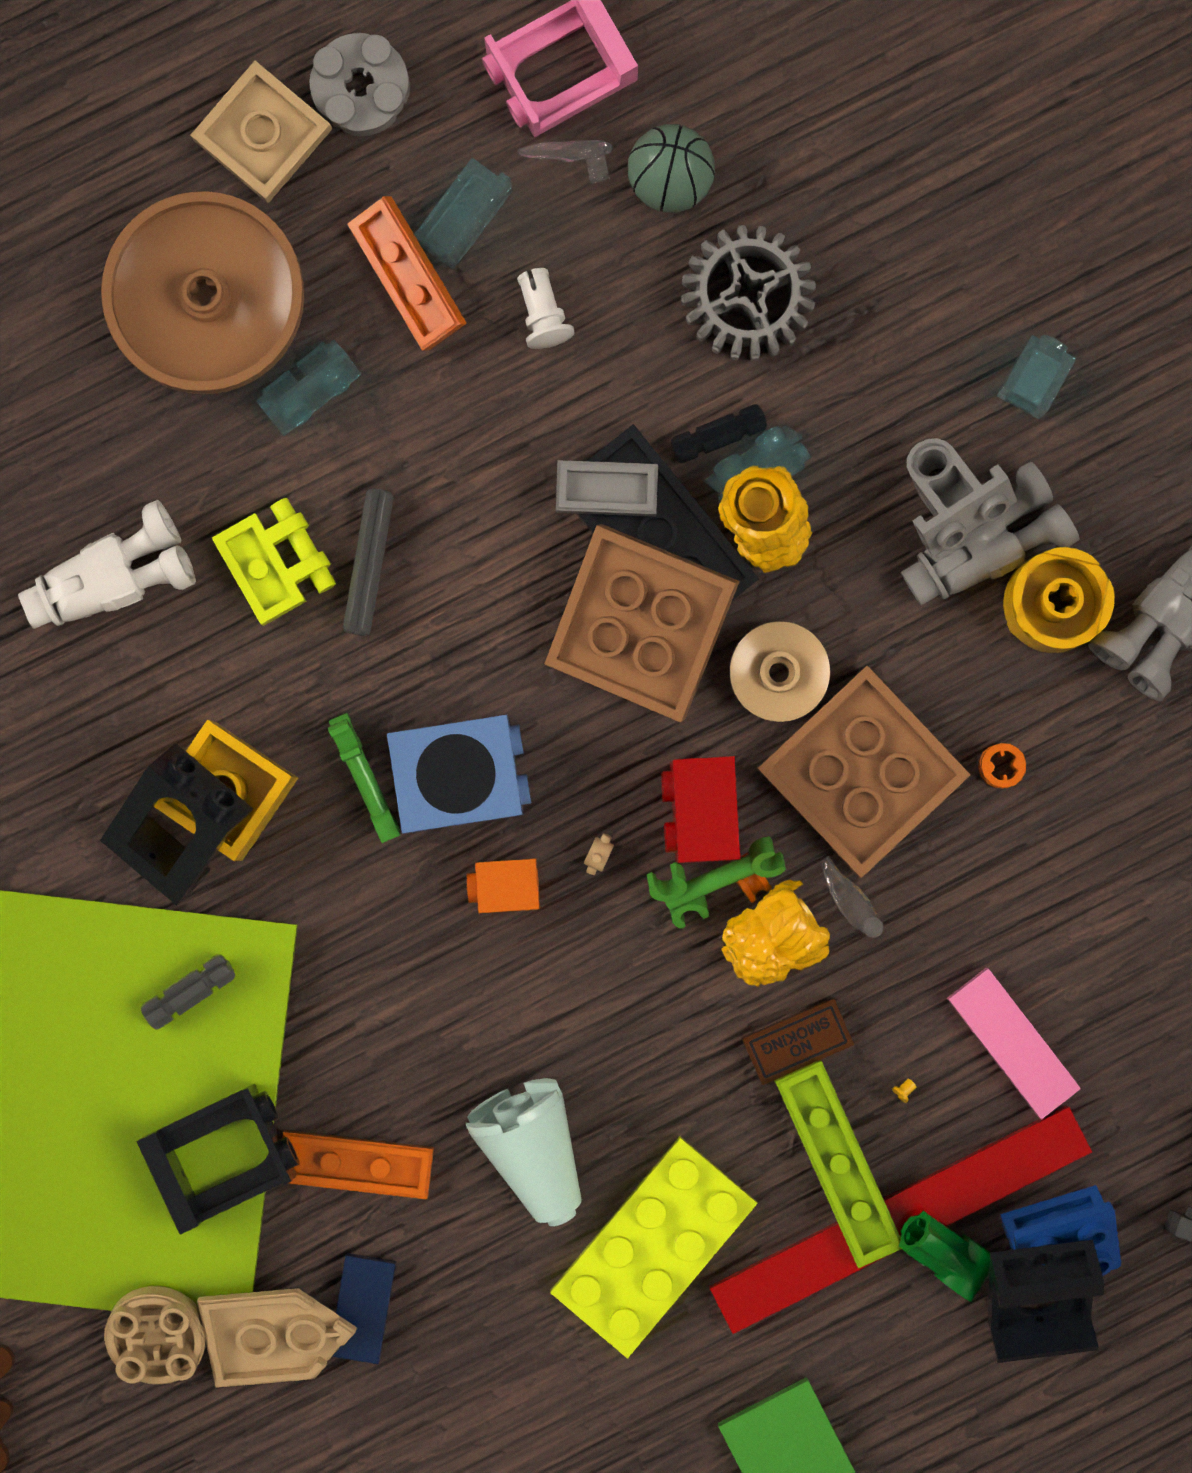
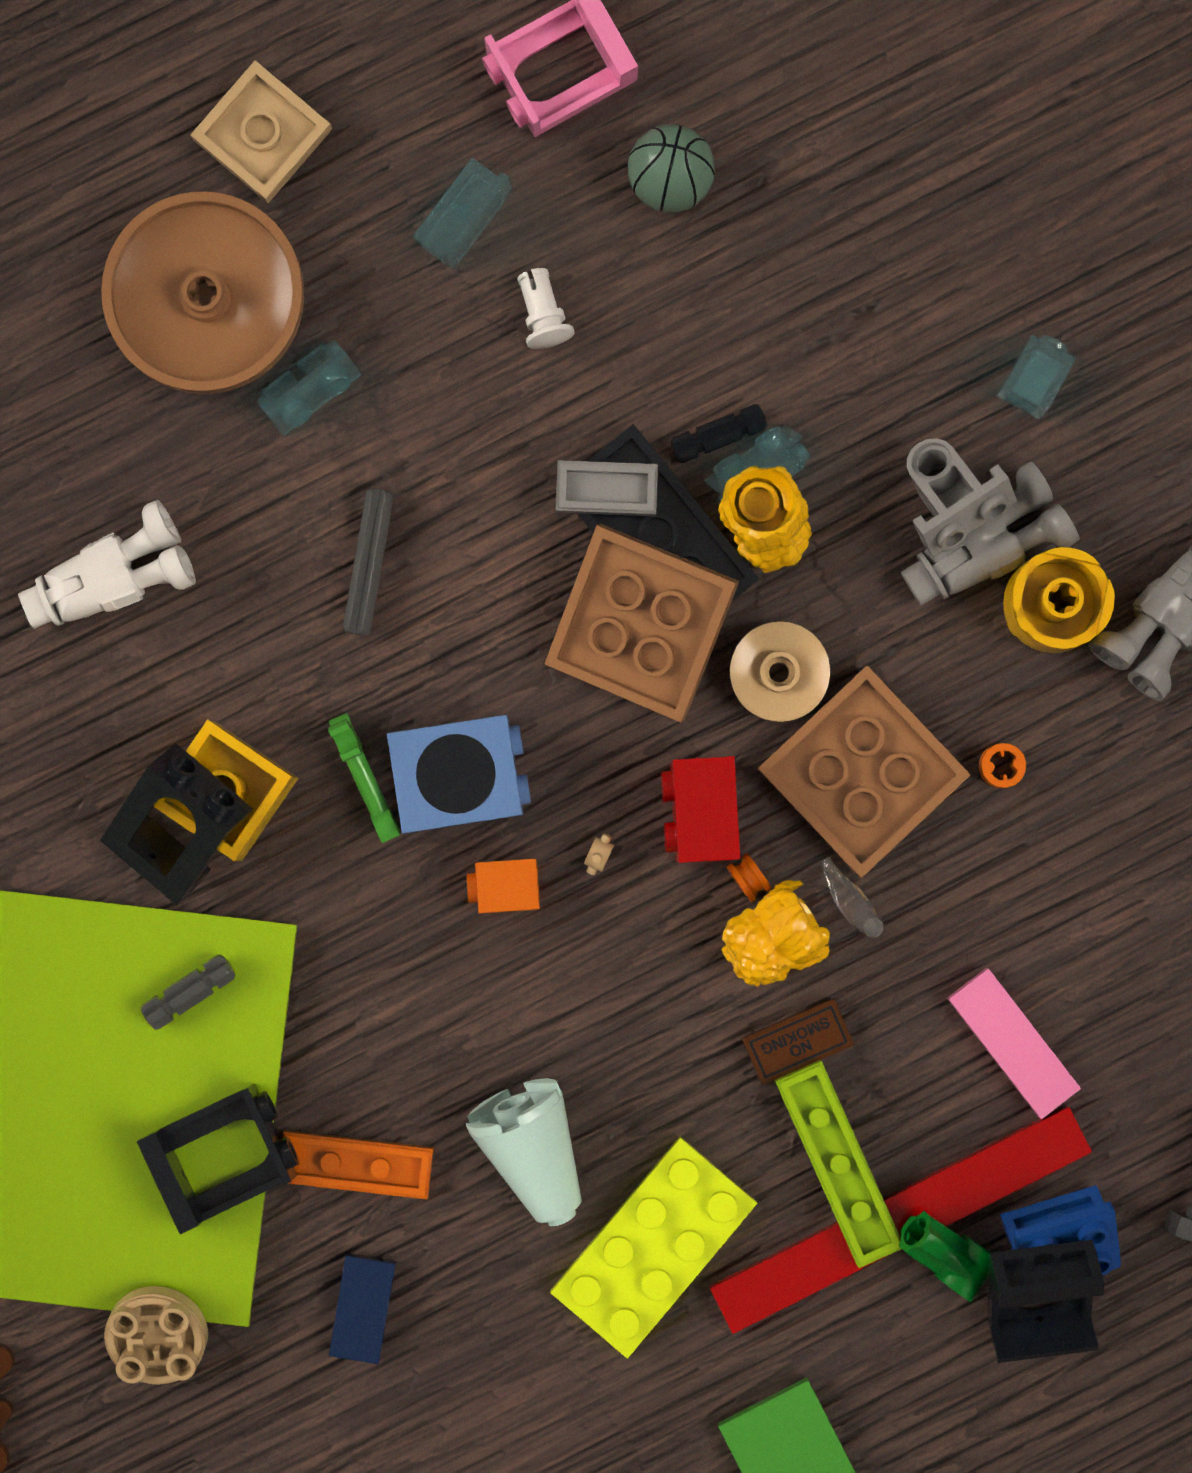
(260, 569): neon yellow plate -> none
(269, 1336): tan tile -> none
(335, 68): light grey plate -> none
(406, 273): orange tile -> none
(571, 151): clear bar -> none
(690, 895): bright green bar -> none
(731, 253): light grey gear -> none
(904, 1090): yellow piece -> none

